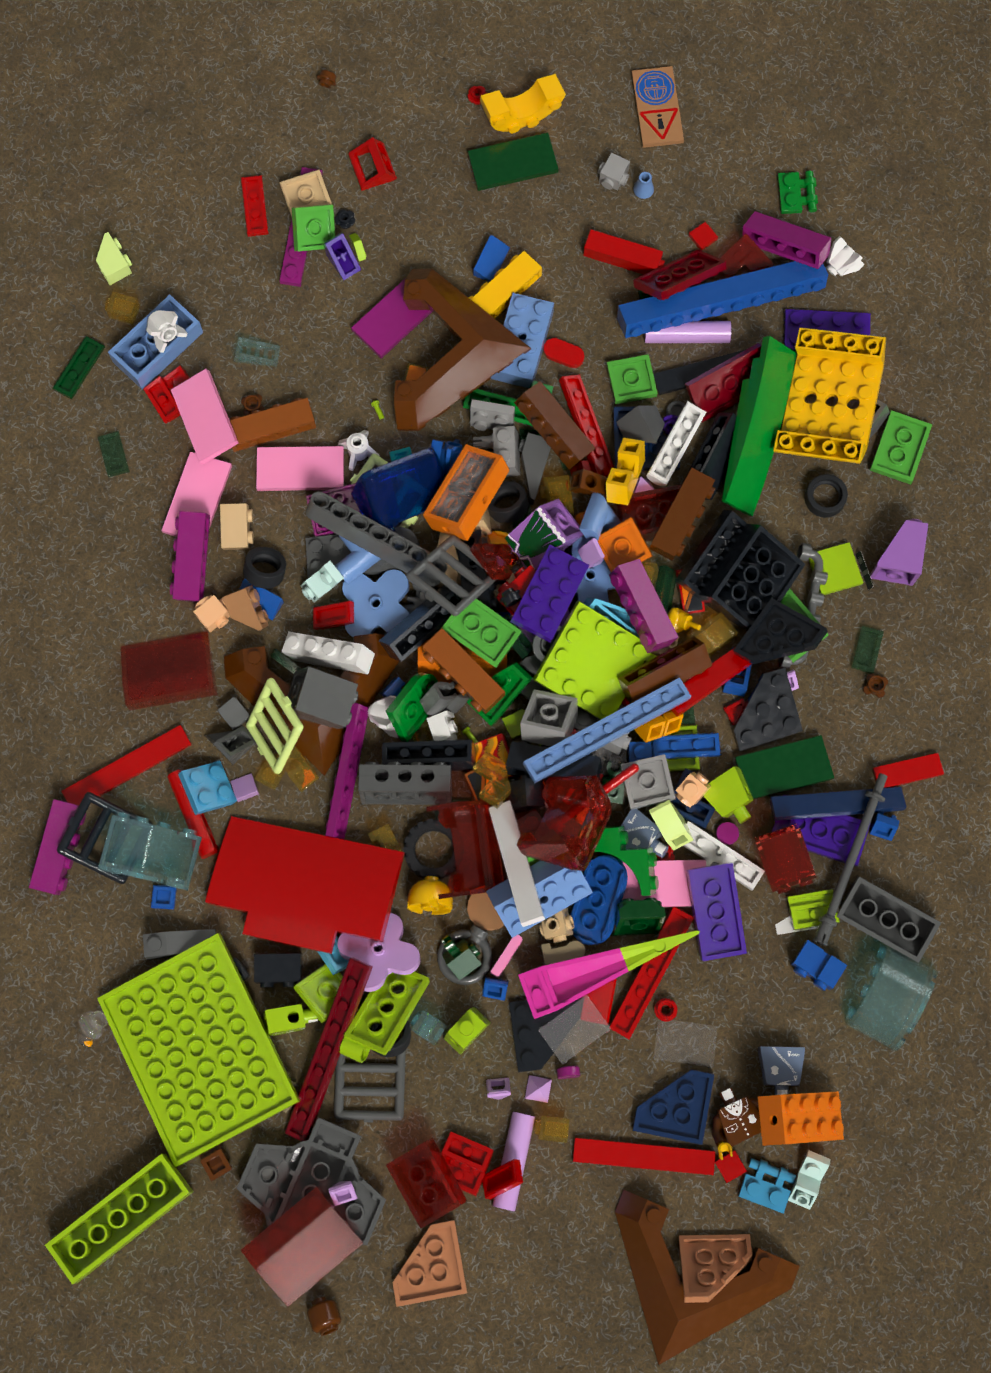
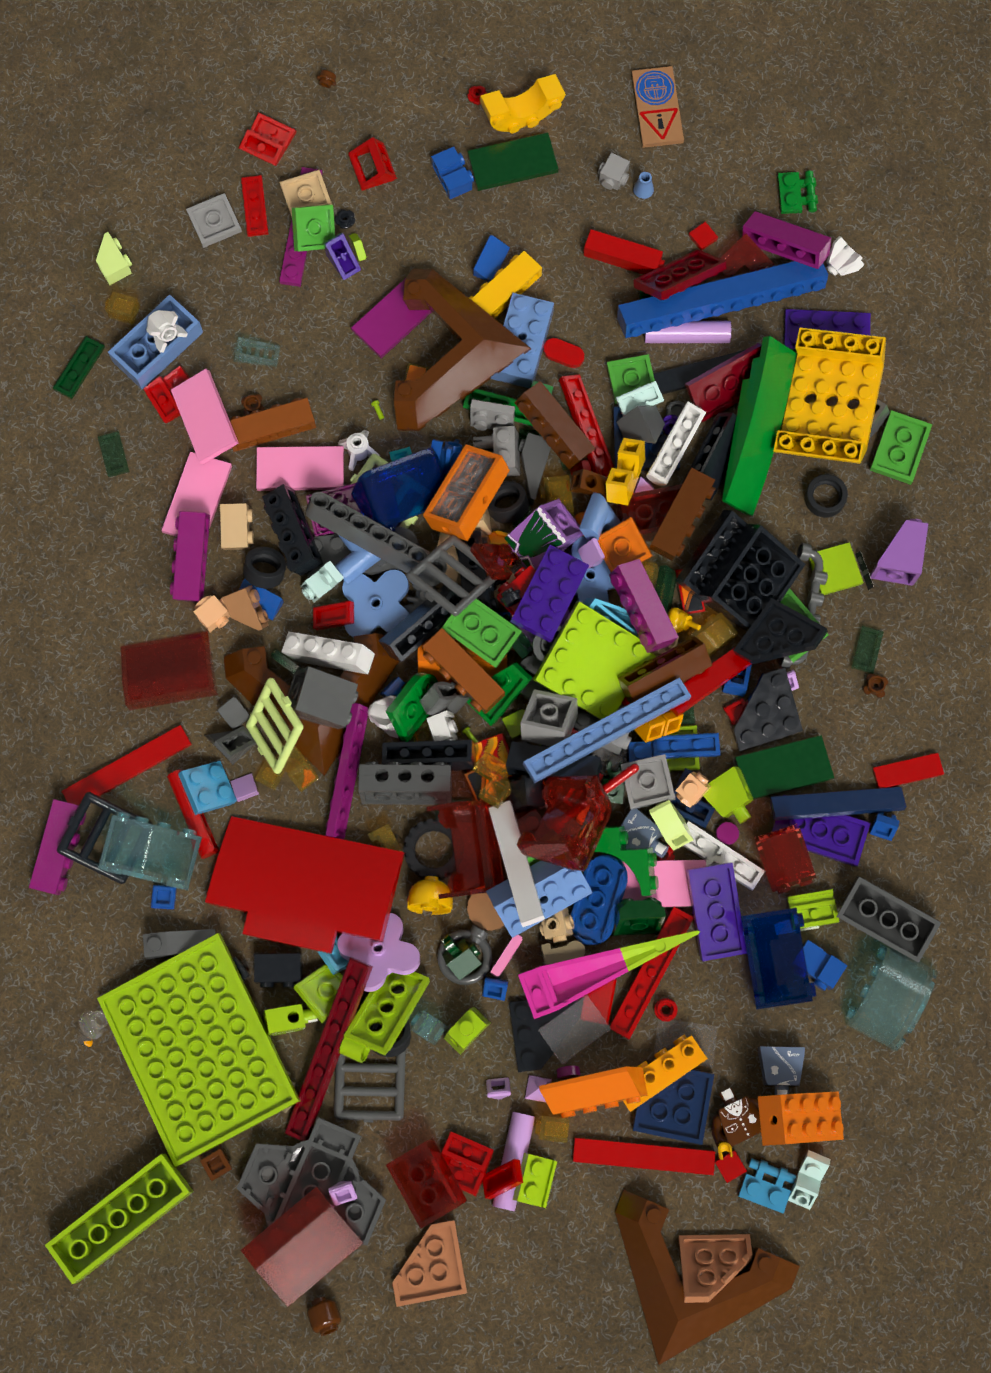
(214, 220): none -> light grey plate
(269, 147): none -> red slope
(292, 530): none -> black brick
(451, 173): none -> blue brick
(537, 1180): none -> lime plate
(595, 1090): none -> orange slope
(644, 396): none -> light aqua plate
(669, 1066): none -> light orange brick
(777, 959): none -> clear blue windscreen
(828, 920): dark grey bar -> none

